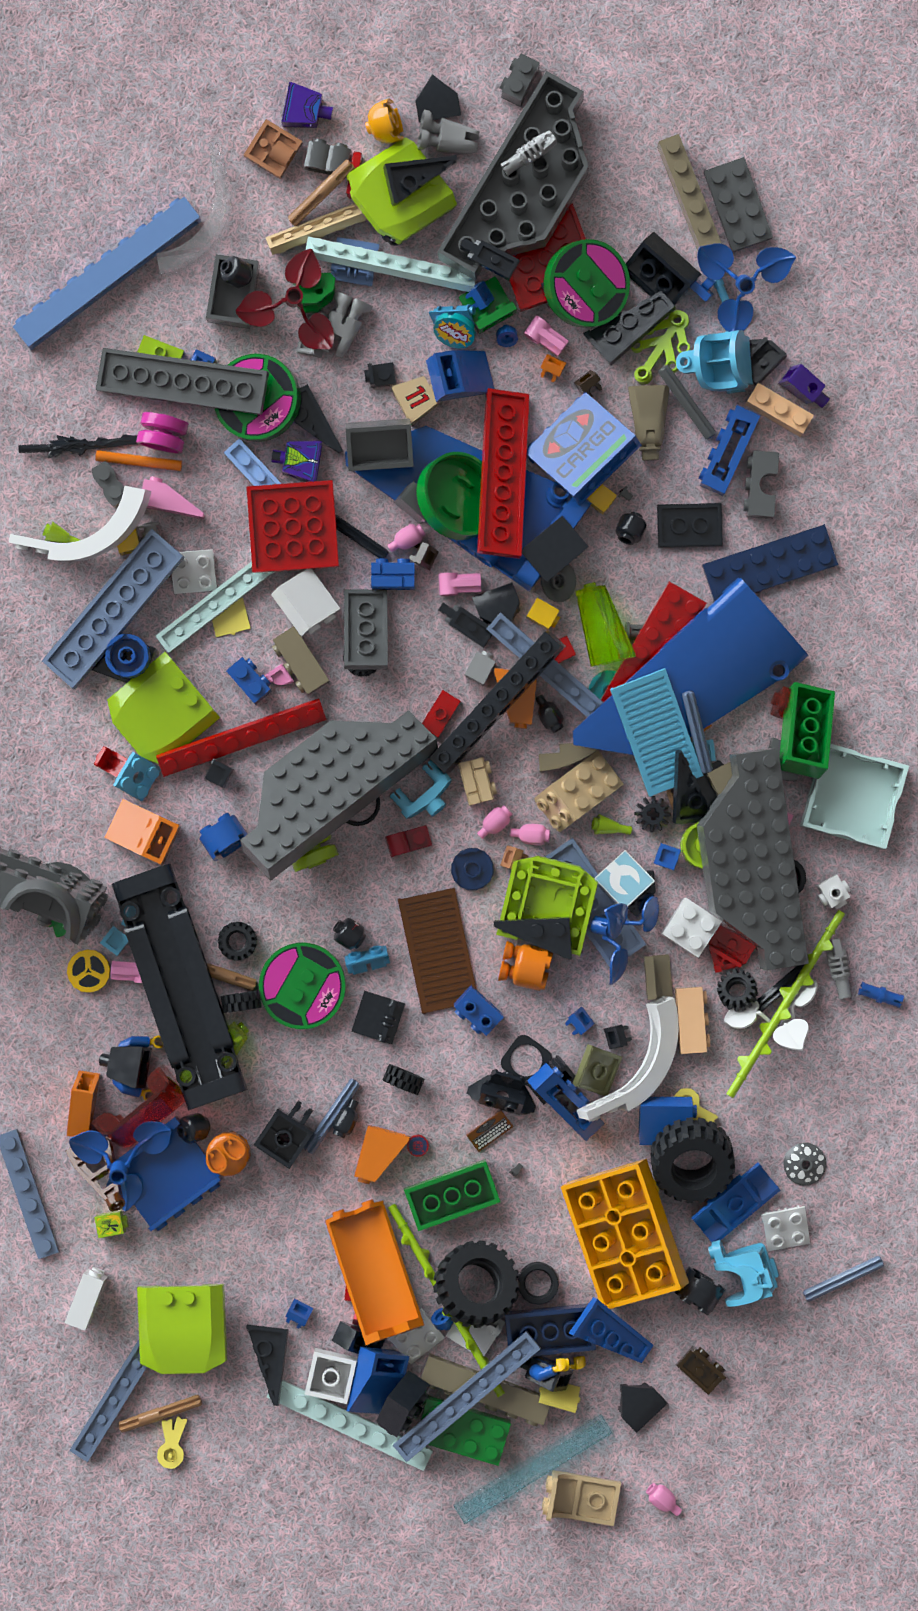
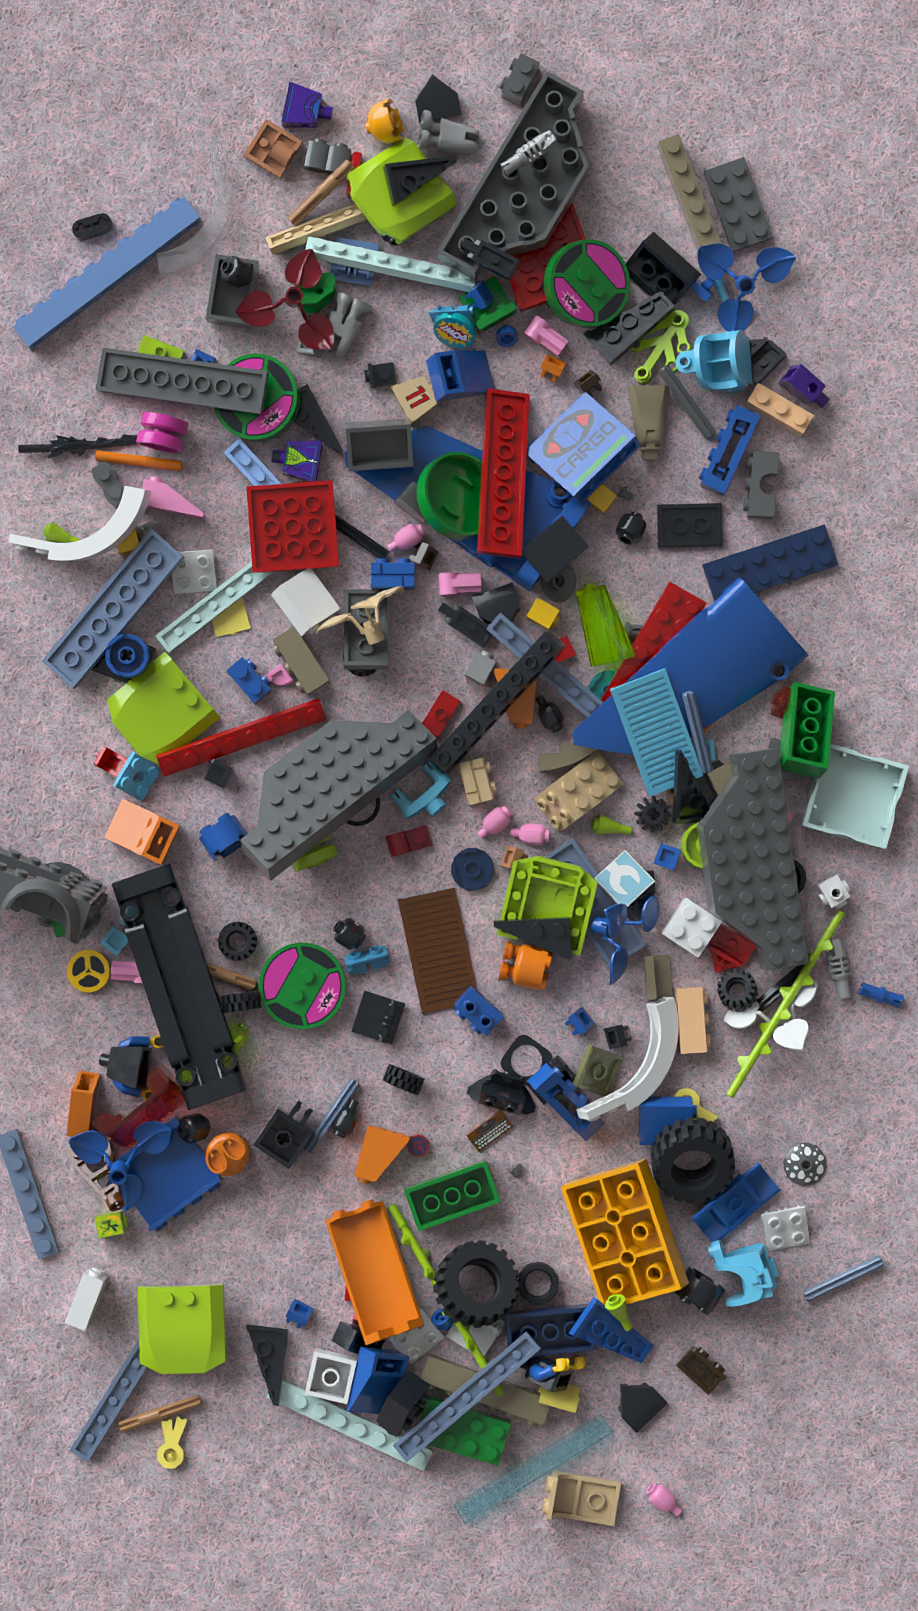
(93, 231): none -> black beam
(372, 628): none -> tan plant
(617, 1307): none -> lime cone

